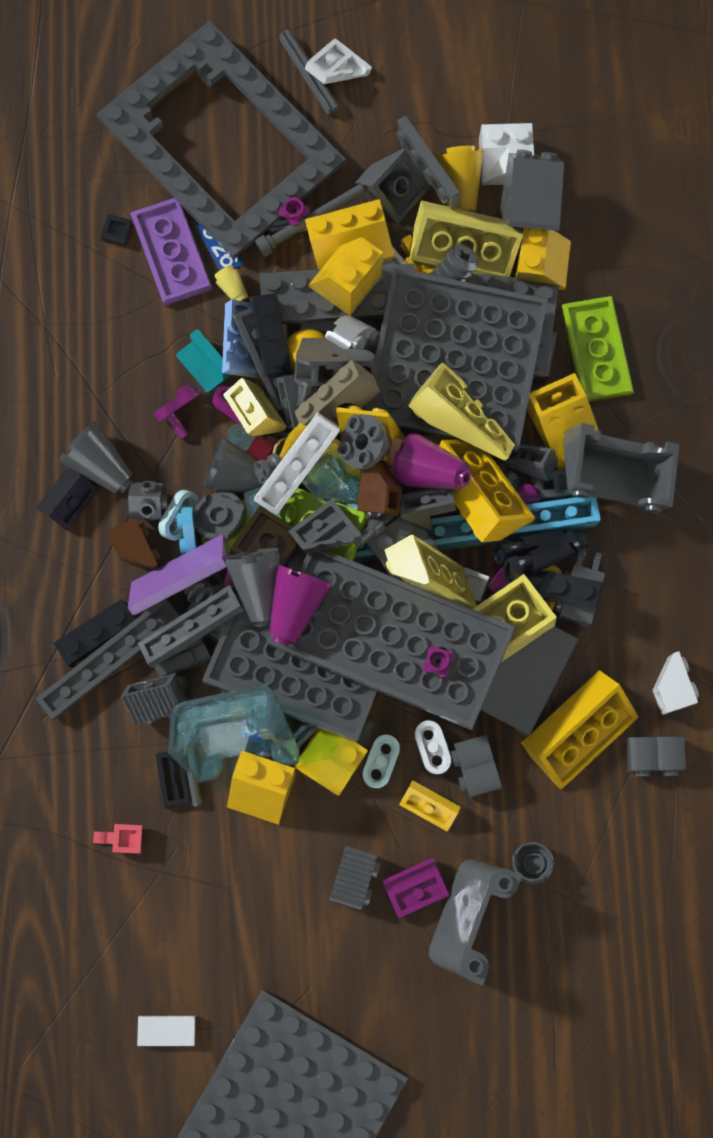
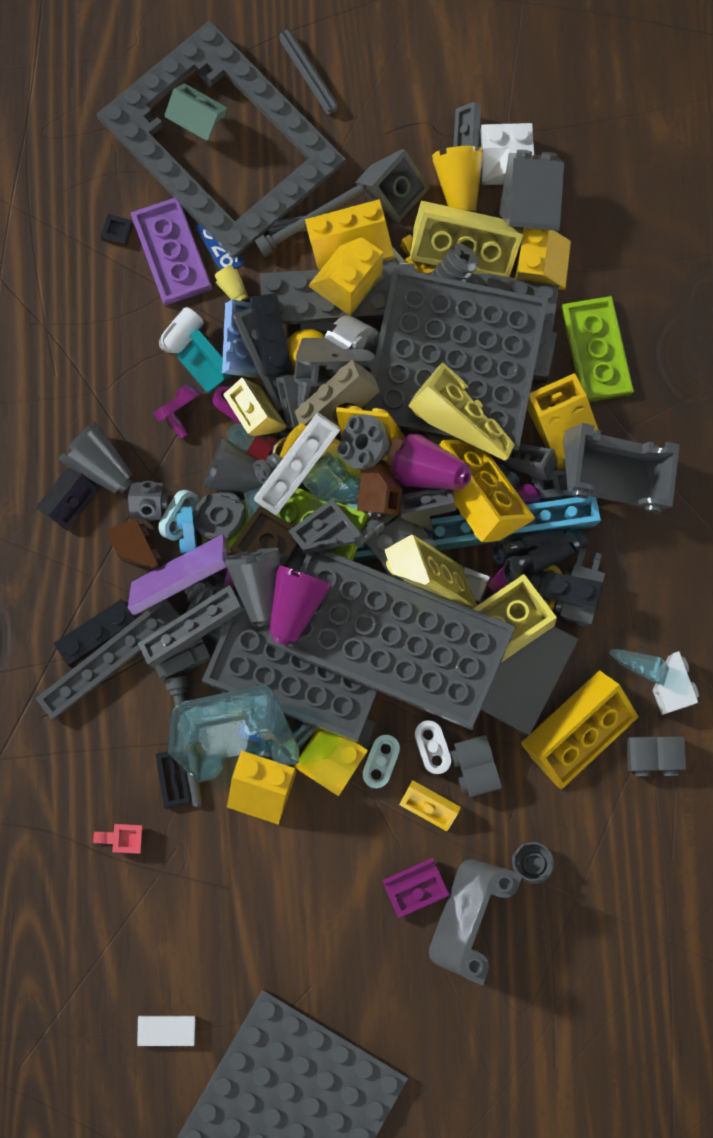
(153, 698): dark grey brick -> none
(178, 332): none -> white arm
(194, 111): none -> sand green panel
(294, 204): magenta plate -> none
(337, 64): white wing -> none
(354, 878): dark grey brick -> none
(427, 163): dark grey wing -> none
(438, 654): magenta plate -> none
(467, 125): none -> dark grey plate
(645, 665): none -> clear light blue slope

